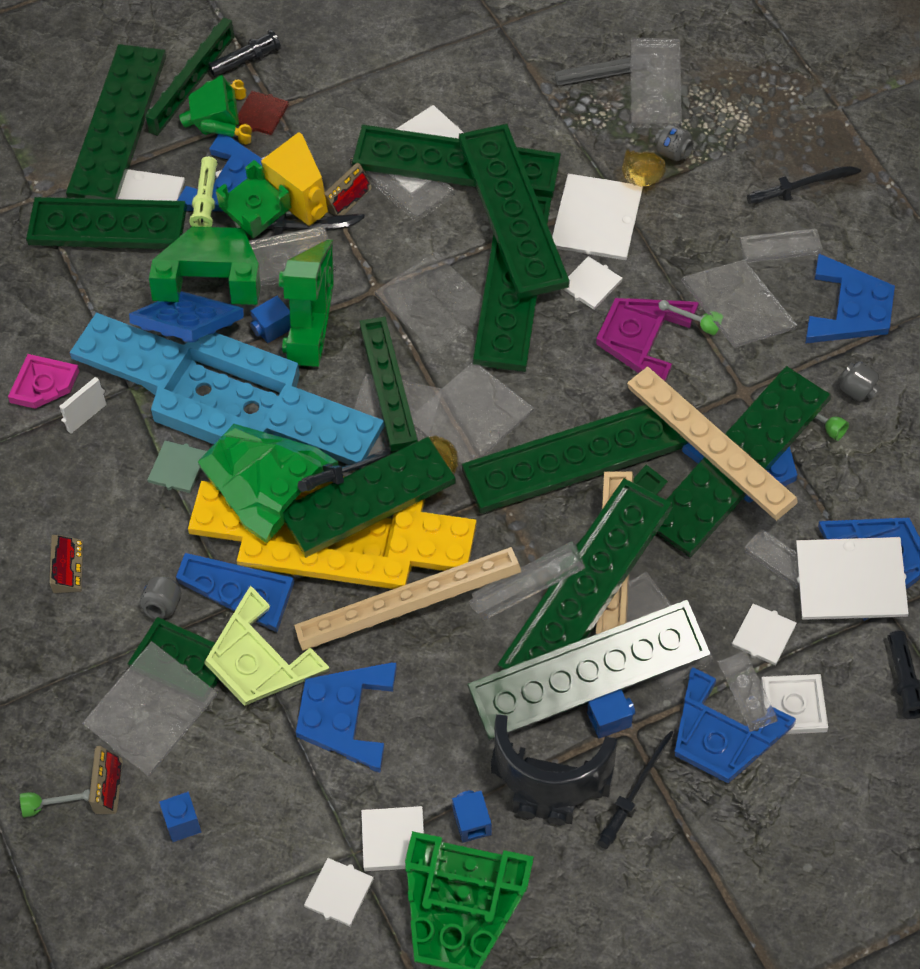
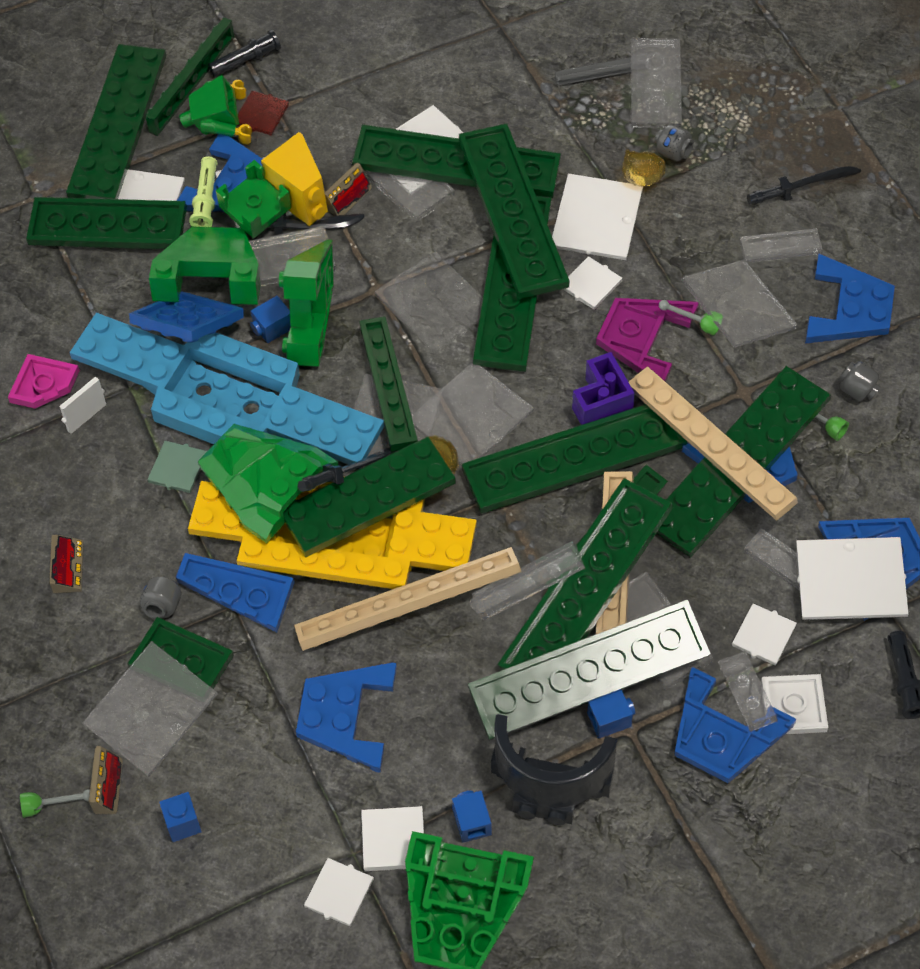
(249, 663): yellowish green wing -> none
(606, 391): none -> dark purple brick
(626, 807): black sword -> none

